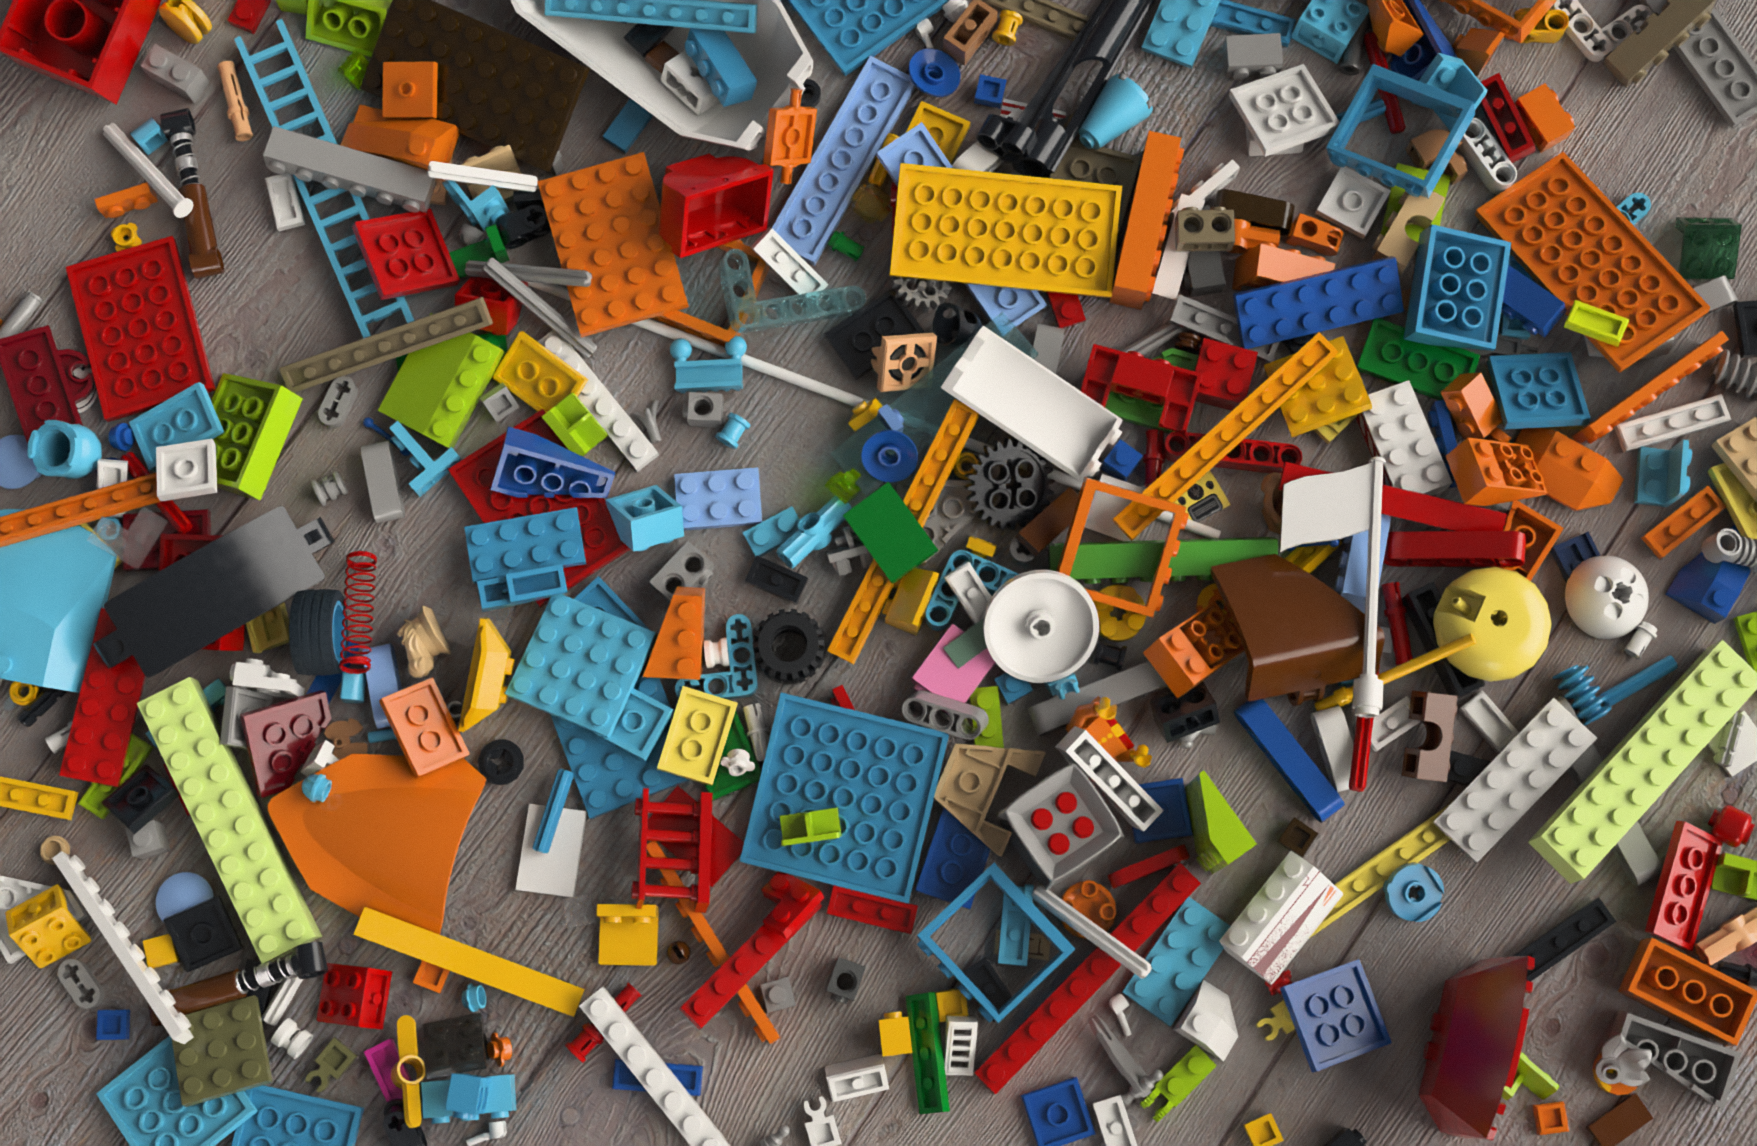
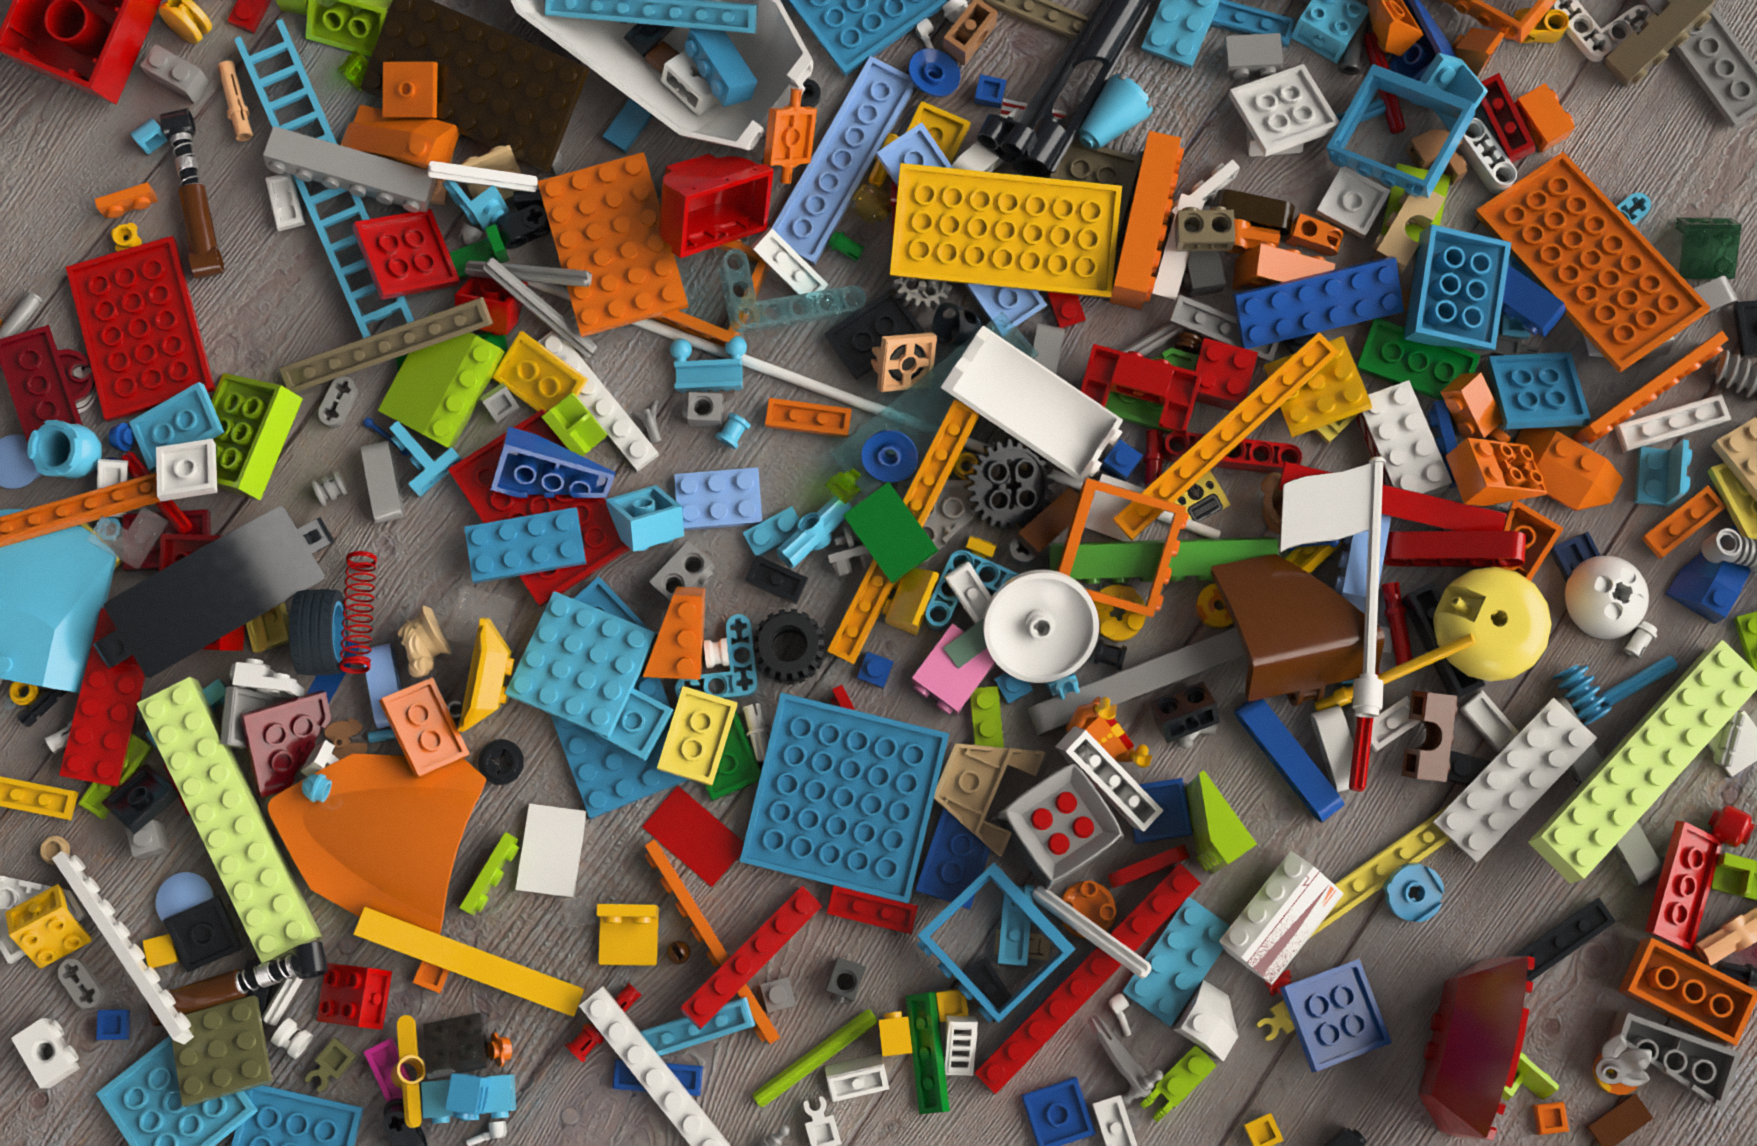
(31, 1045): none -> white brick
(180, 205): white axle -> none
(353, 688): medium azure brick -> none
(474, 997): medium azure plate -> none
(490, 874): none -> lime plate
(521, 587): dark azure slope -> none
(553, 811): dark azure axle -> none
(683, 1033): none -> medium azure tile
(699, 838): red fence -> none
(738, 762): white plate -> none
(794, 903): red plate -> none
(808, 417): none -> orange plate
(810, 826): lime panel -> none
(815, 1058): none -> lime axle
(864, 413): yellow plate -> none
(875, 670): none -> blue plate
(890, 418): medium blue plate -> none
(932, 717): light grey beam -> none
(1007, 28): yellow bush -> none
(1195, 649): orange slope -> none
(1297, 837): dark brown plate -> none
(1596, 323): neon yellow tile -> none

